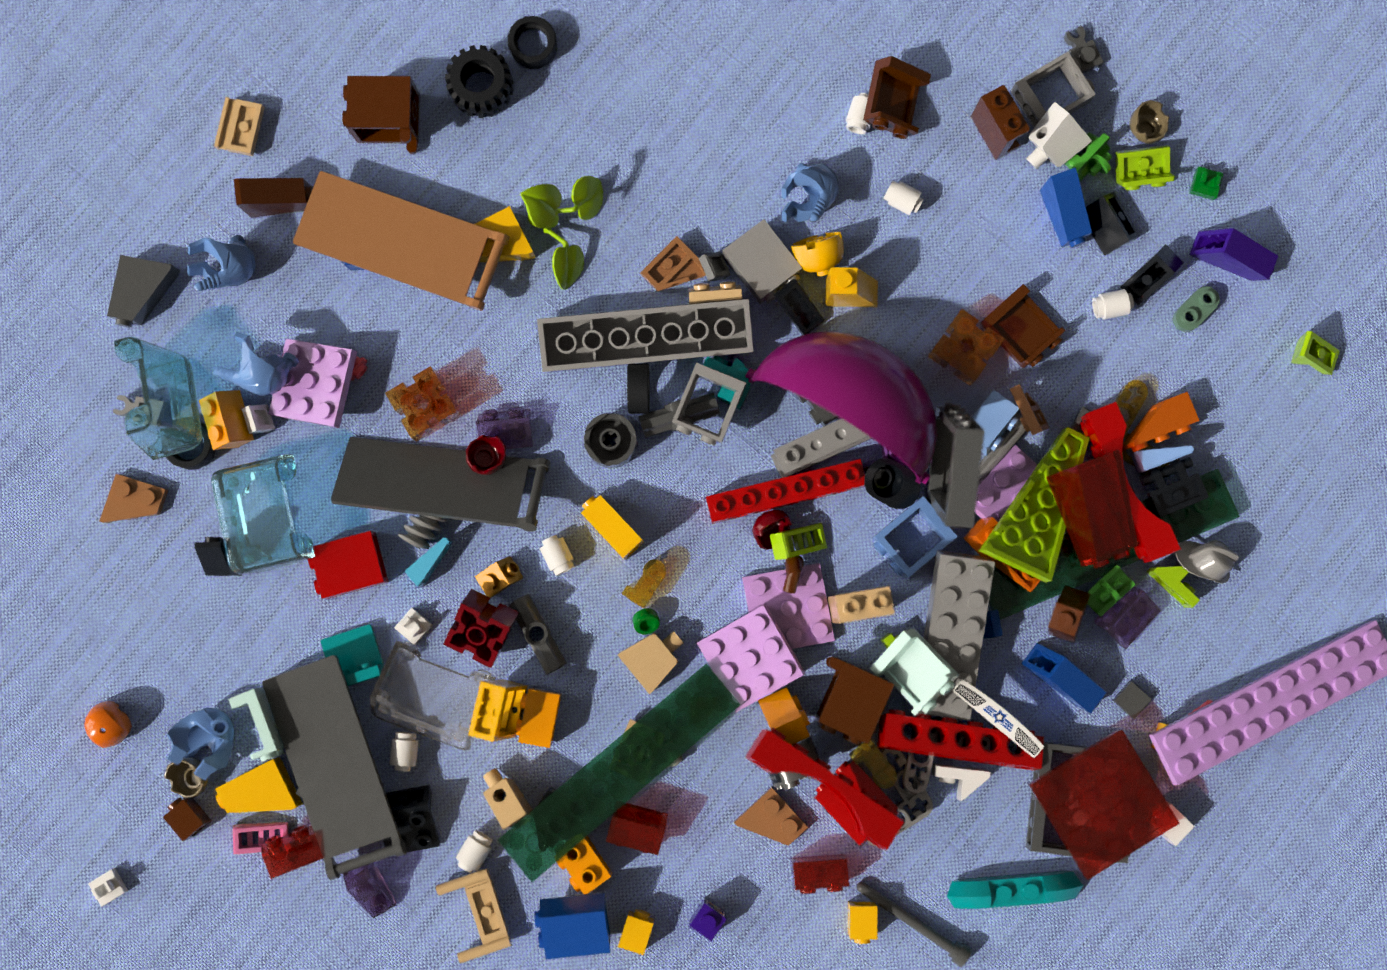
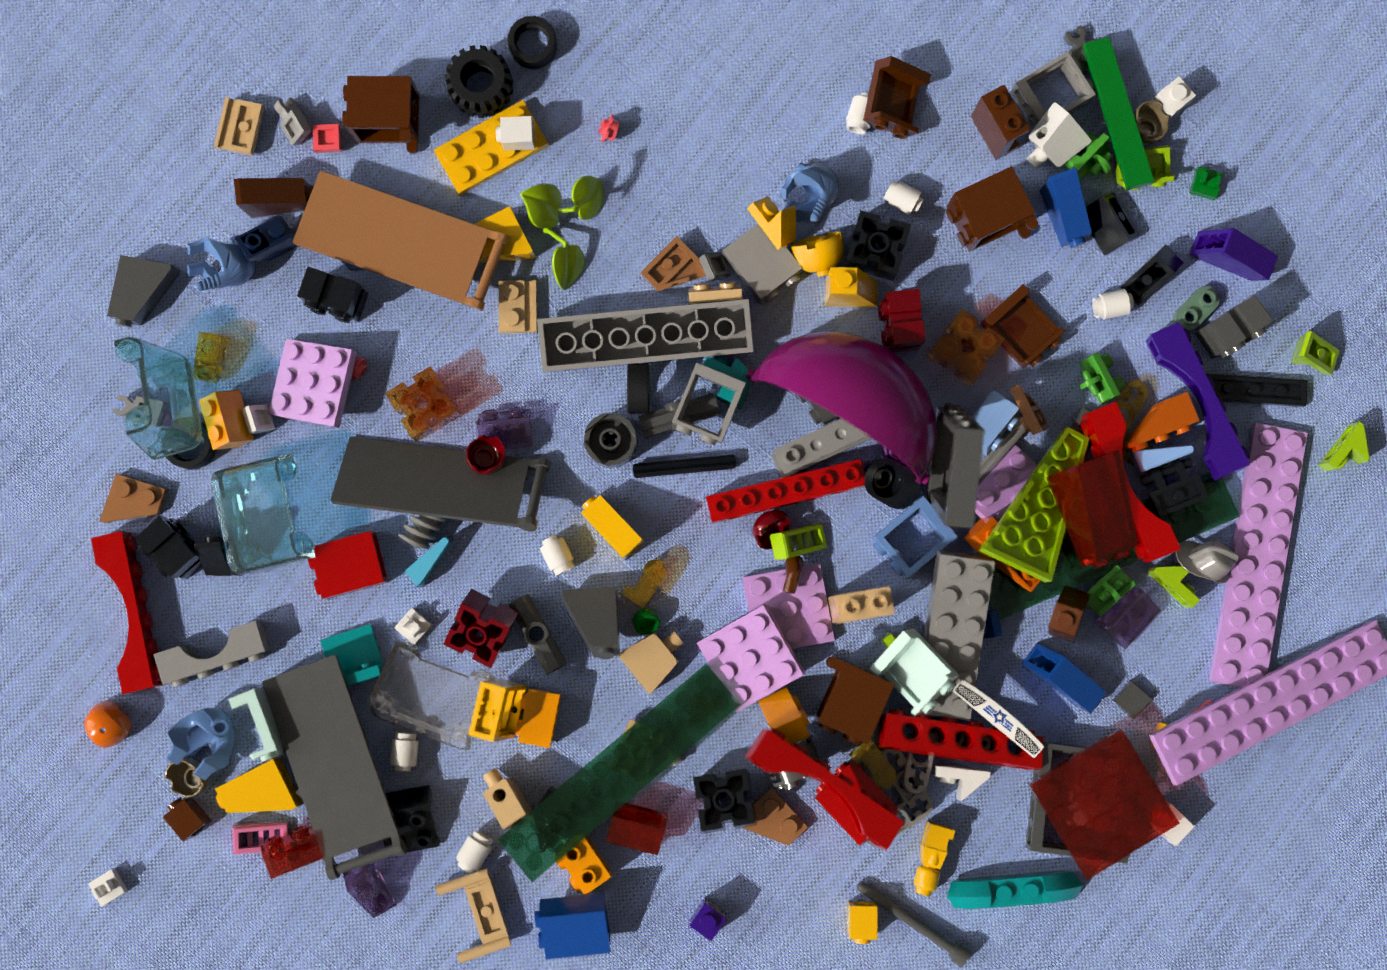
(118, 559): none -> red arch
(171, 547): none -> black brick
(181, 663): none -> light grey arch
(209, 357): none -> clear yellow leg
(258, 374): medium blue piece -> none
(266, 240): none -> dark blue slope
(294, 122): none -> light grey plate
(327, 138): none -> coral plate
(333, 295): none -> black brick
(477, 154): none -> yellow plate
(499, 576): pearl gold bracket -> none
(516, 133): none -> white brick
(518, 307): none -> tan plate
(596, 619): none -> dark grey slope
(609, 128): none -> coral plate
(636, 931): yellow brick -> none
(684, 466): none -> black axle
(711, 790): none -> black brick
(777, 225): none -> yellow slope
(798, 307): black plate -> none
(820, 872): clear red brick -> none
(890, 236): none -> black brick
(902, 321): none -> dark red brick
(932, 855): none -> yellow piece
(991, 210): none -> reddish brown container
(1098, 377): none -> bright green hips
(1118, 113): none -> green tile
(1174, 97): none -> white brick
(1175, 353): none -> dark purple arch
(1234, 328): none -> dark grey brick
(1260, 390): none -> black tile
(1262, 545): none -> lavender plate
(1350, 443): none -> lime slope

